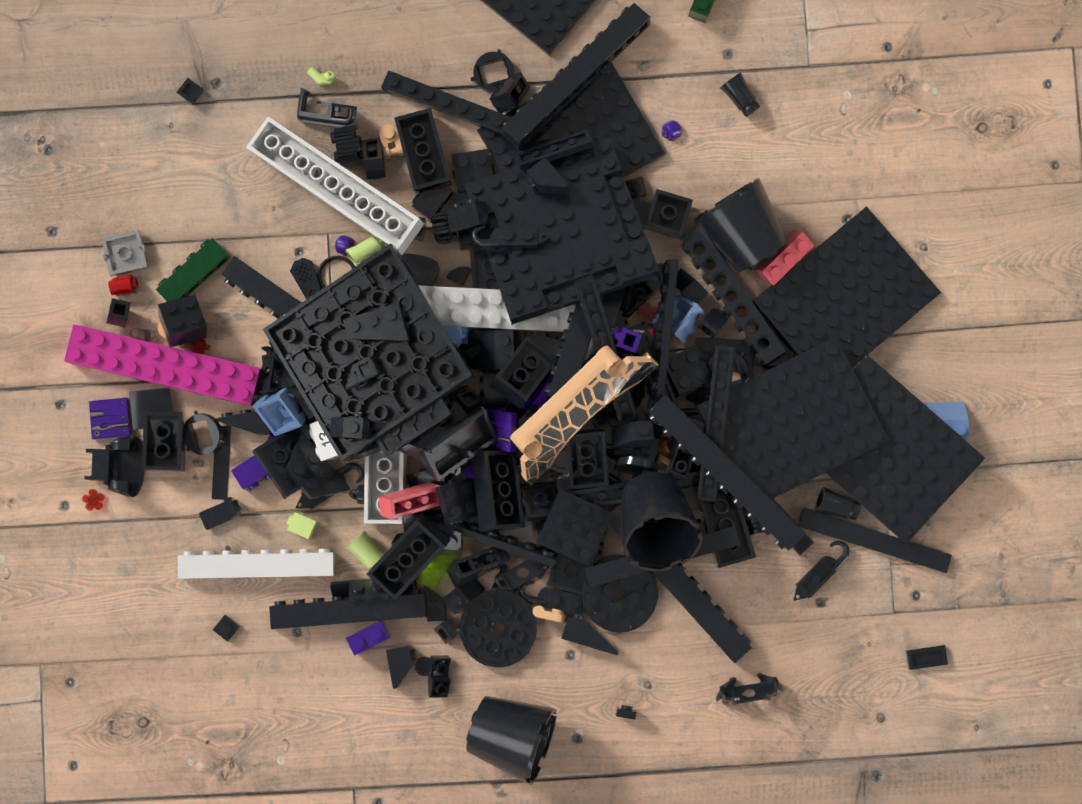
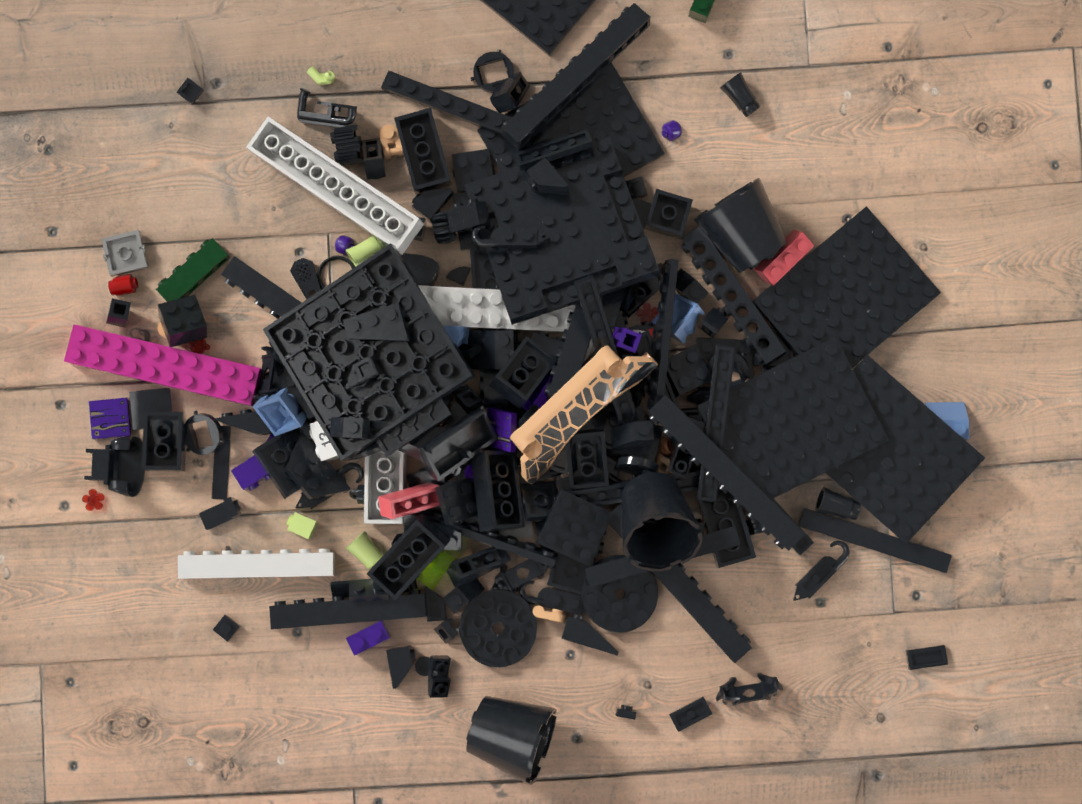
(690, 713): none -> black plate

